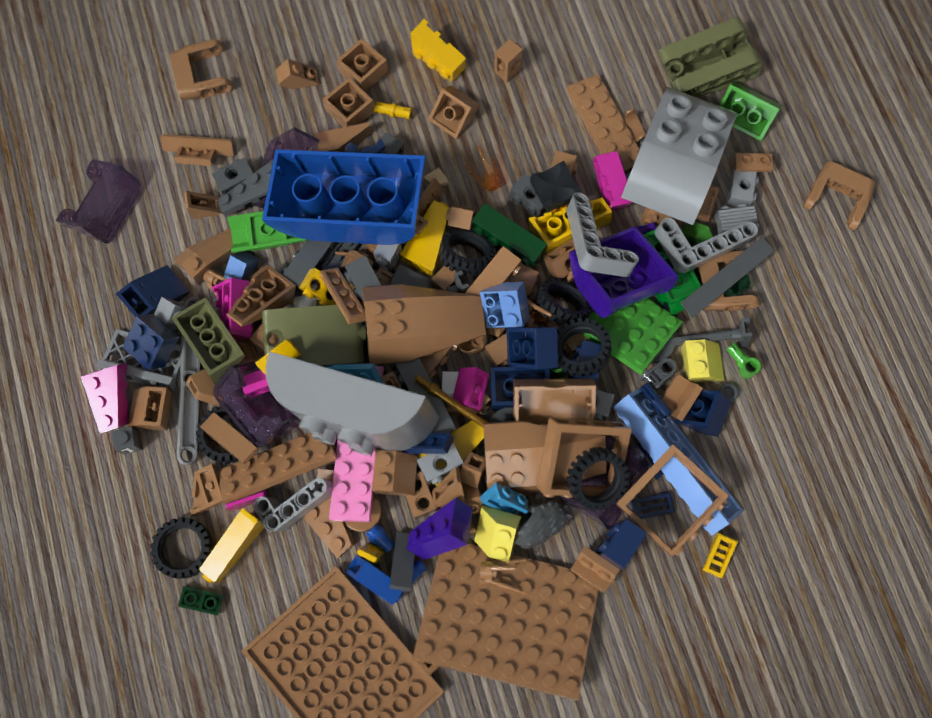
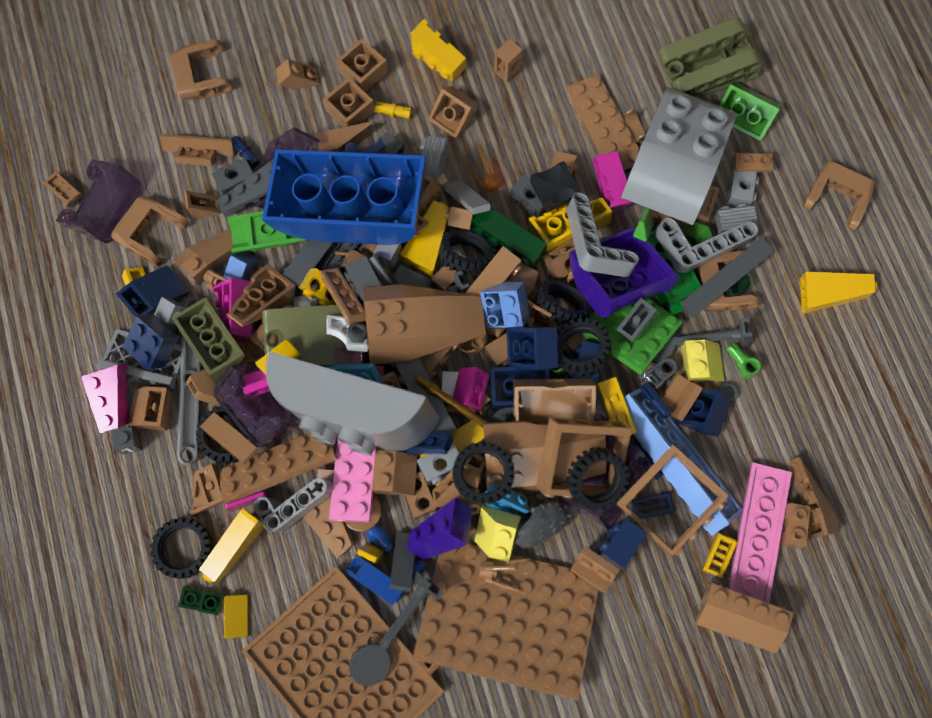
(62, 189): none -> medium nougat plate
(132, 273): none -> yellow slope
(137, 220): none -> medium nougat connector
(235, 616): none -> yellow slope
(245, 151): none -> dark blue axle
(338, 327): none -> white tile
(344, 356): none -> clear pink panel
(357, 332): none -> dark grey tile
(371, 662): none -> dark grey piece
(382, 269): none -> dark grey tile
(436, 153): none -> light grey brick
(467, 197): none -> light grey tile
(491, 449): none -> black tyre
(615, 403): none -> yellow plate
(637, 320): none -> dark grey hinge
(644, 225): none -> bright green slope
(744, 618): none -> medium nougat slope
(759, 532): none -> bright pink plate
(795, 526): none -> medium nougat brick
(822, 516): none -> medium nougat wedge
(829, 289): none -> yellow slope

